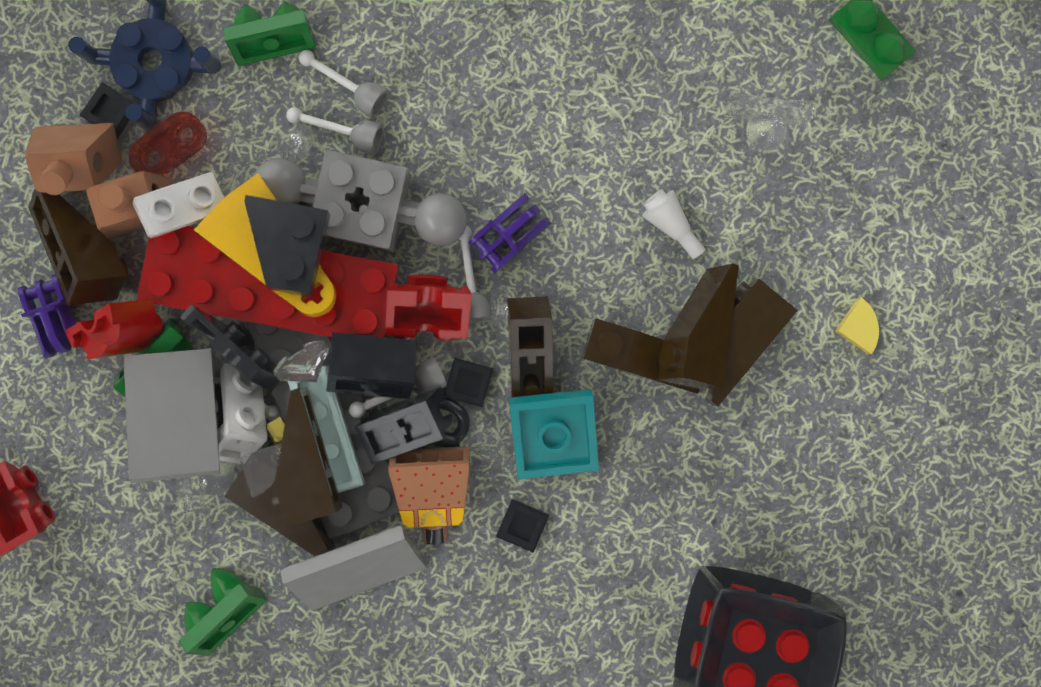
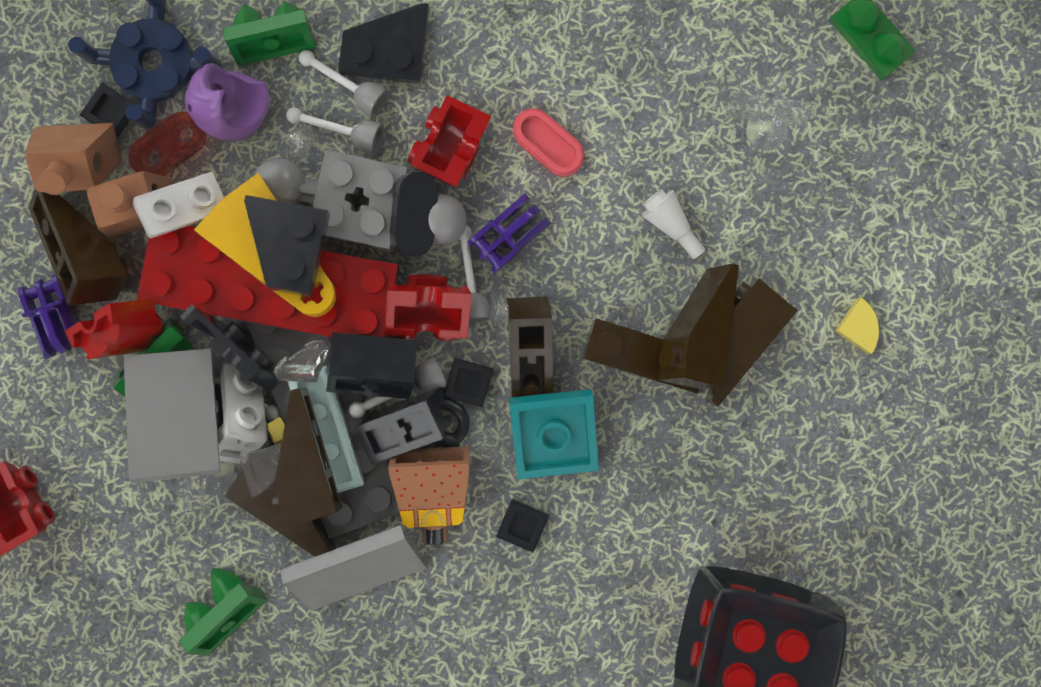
(226, 102): none -> medium lavender piece
(387, 46): none -> black wing
(411, 205): none -> black tile
(451, 142): none -> red cylinder
(548, 142): none -> coral tile

